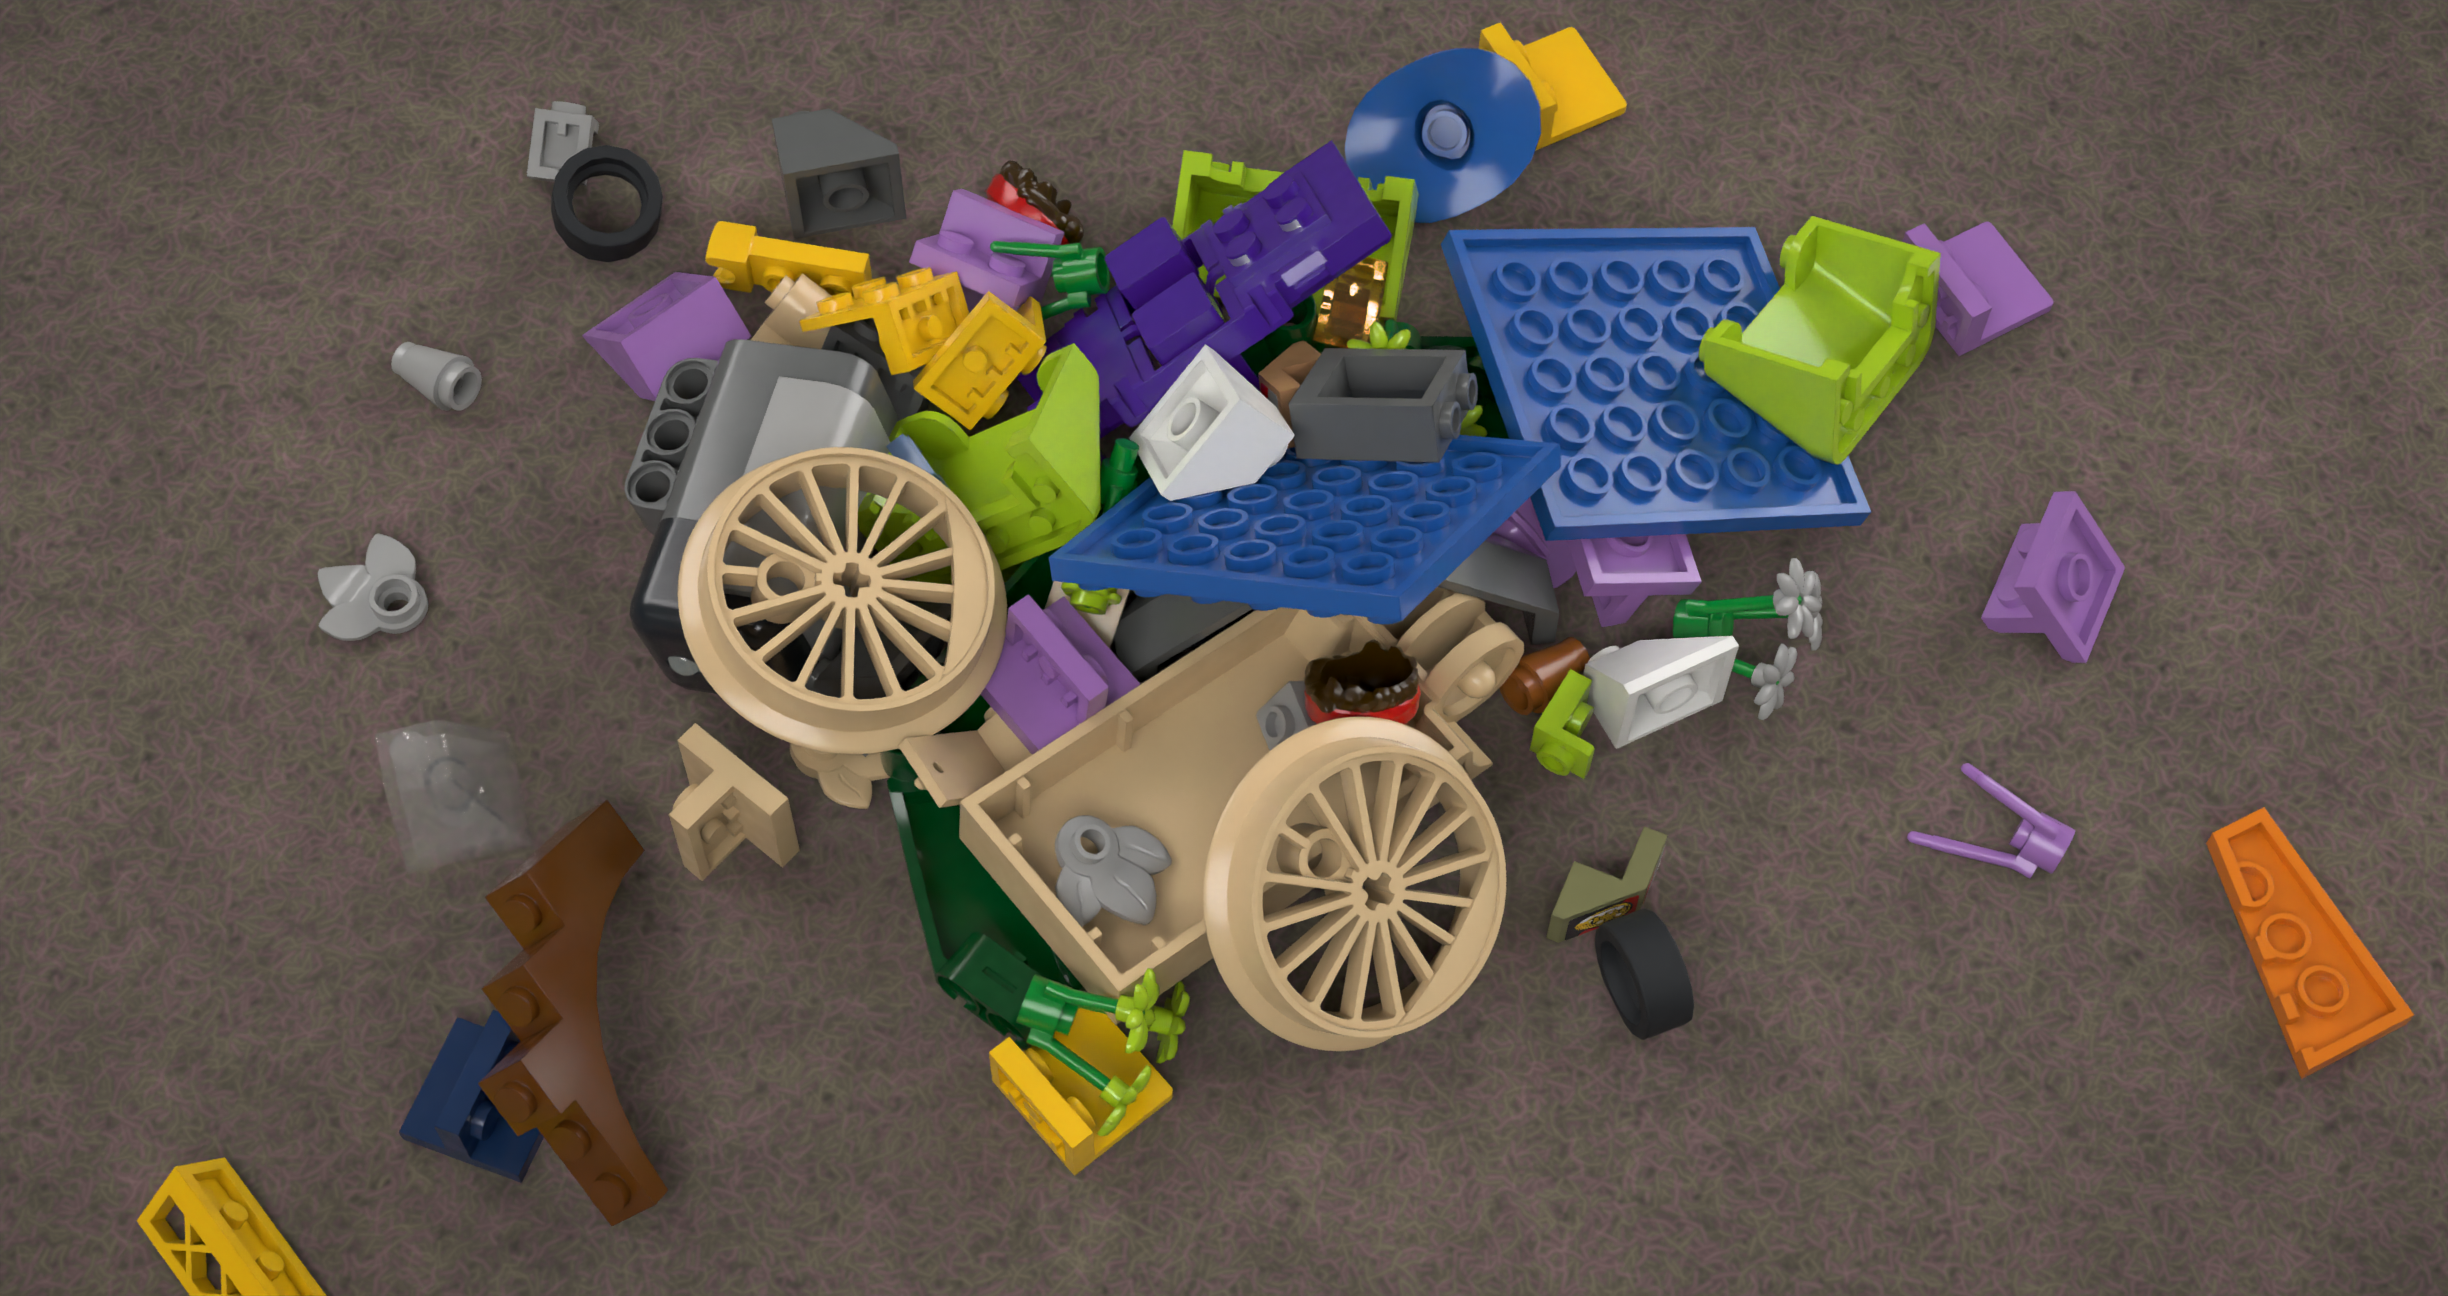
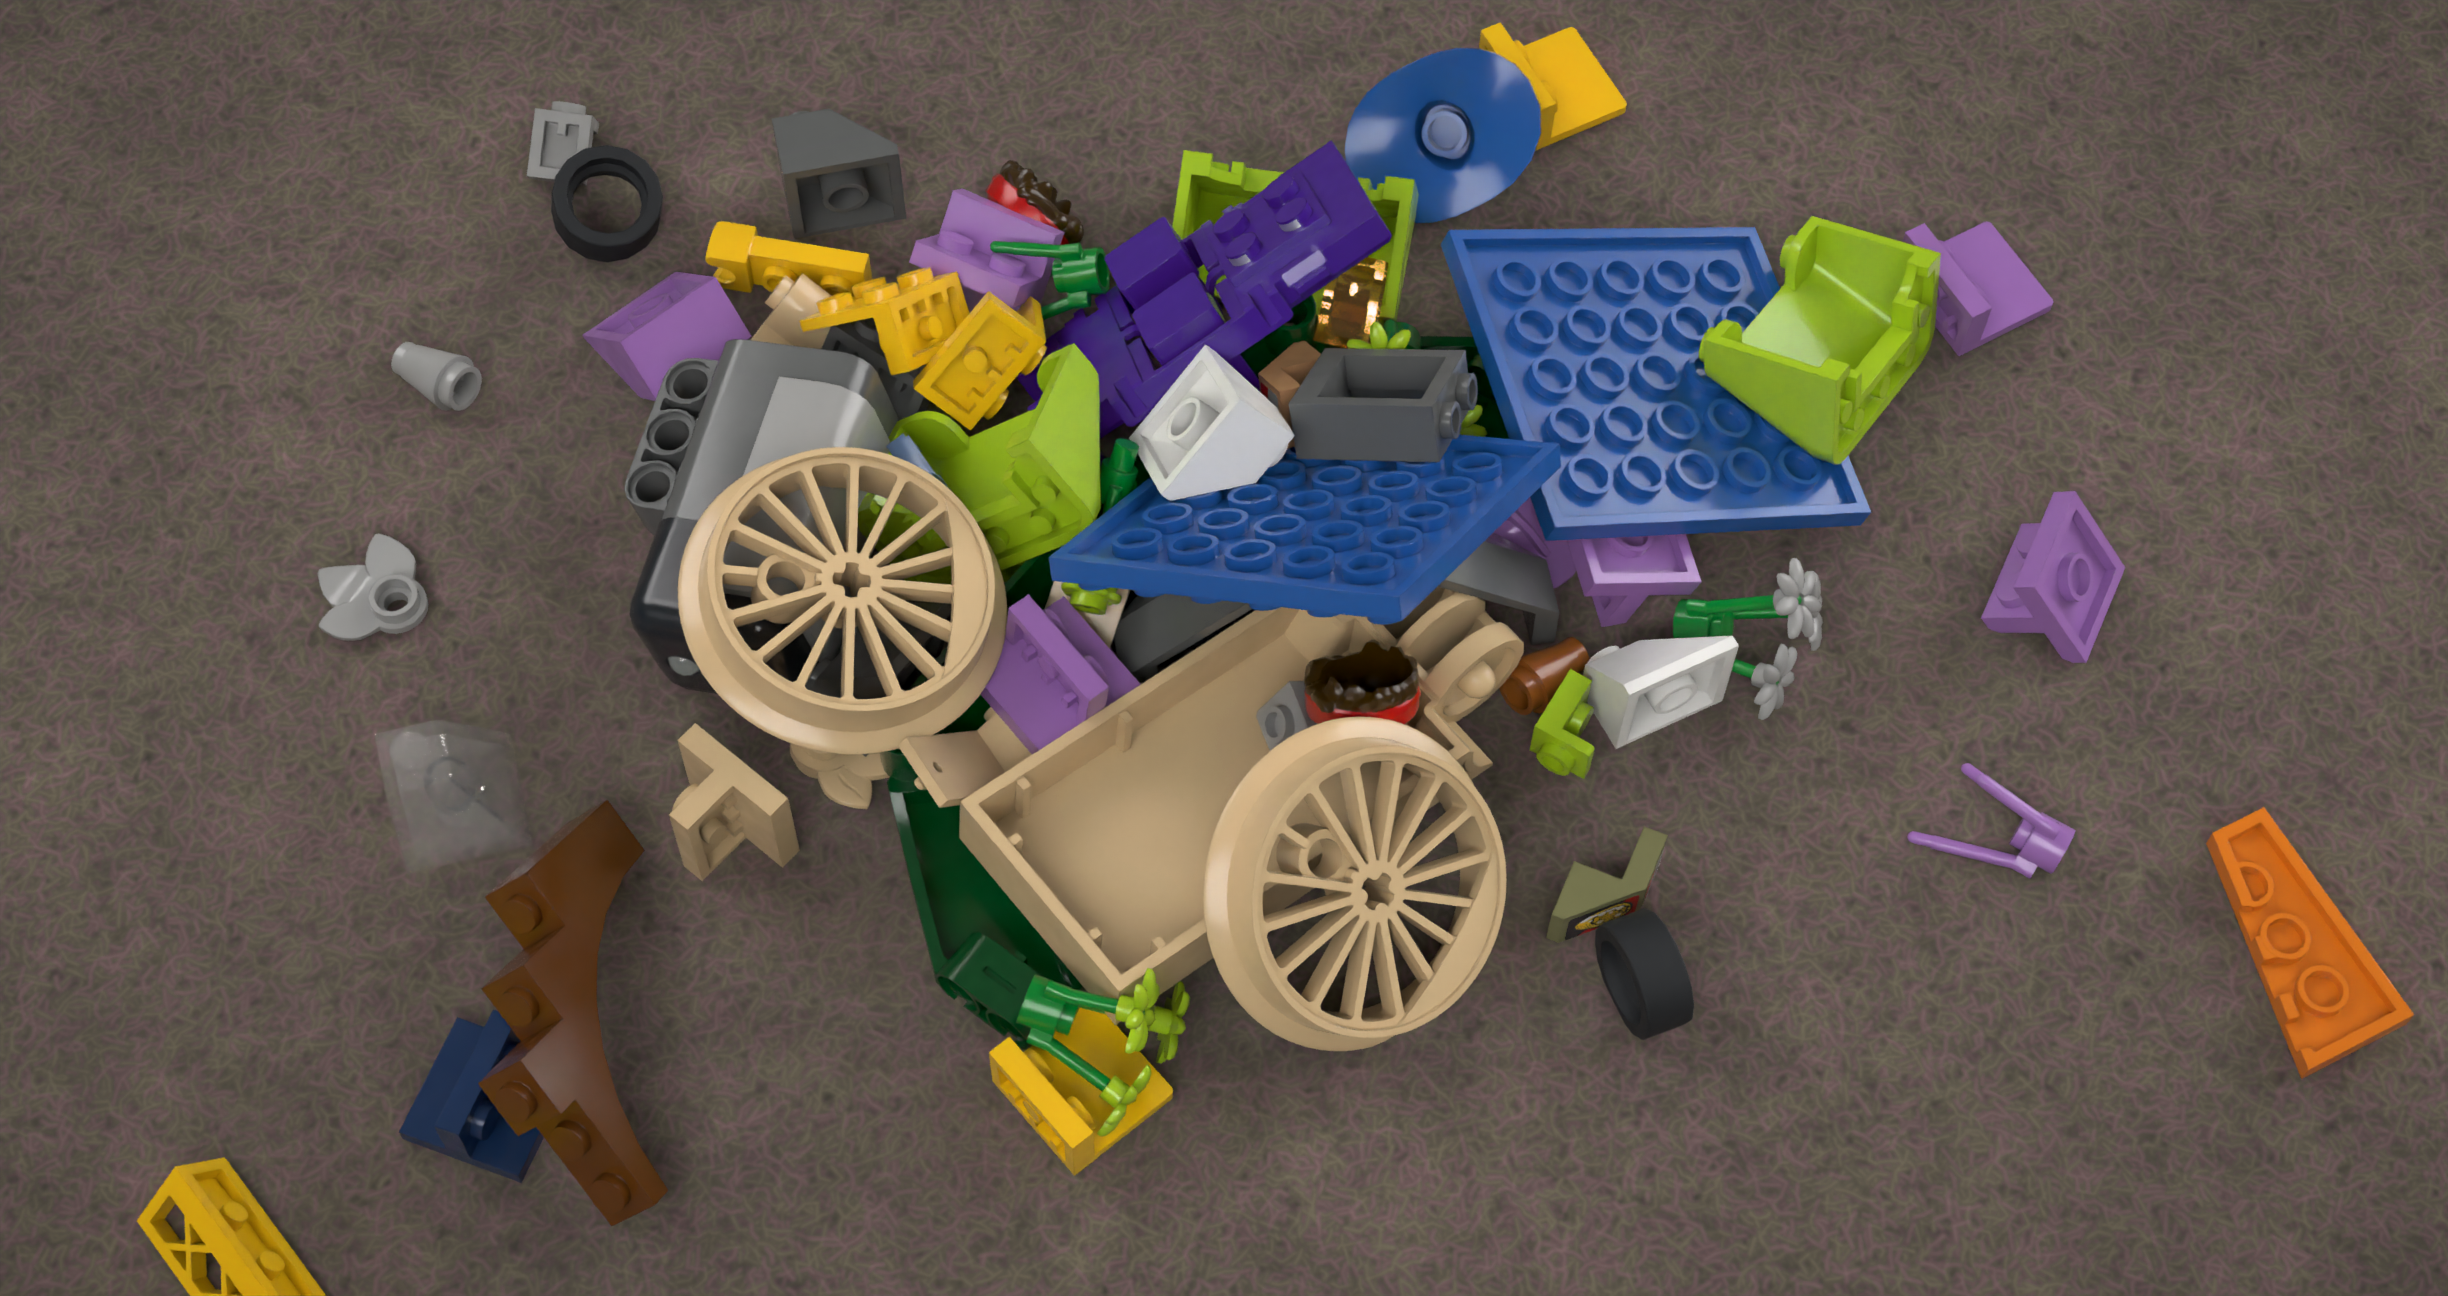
(1114, 877): light grey plate -> none

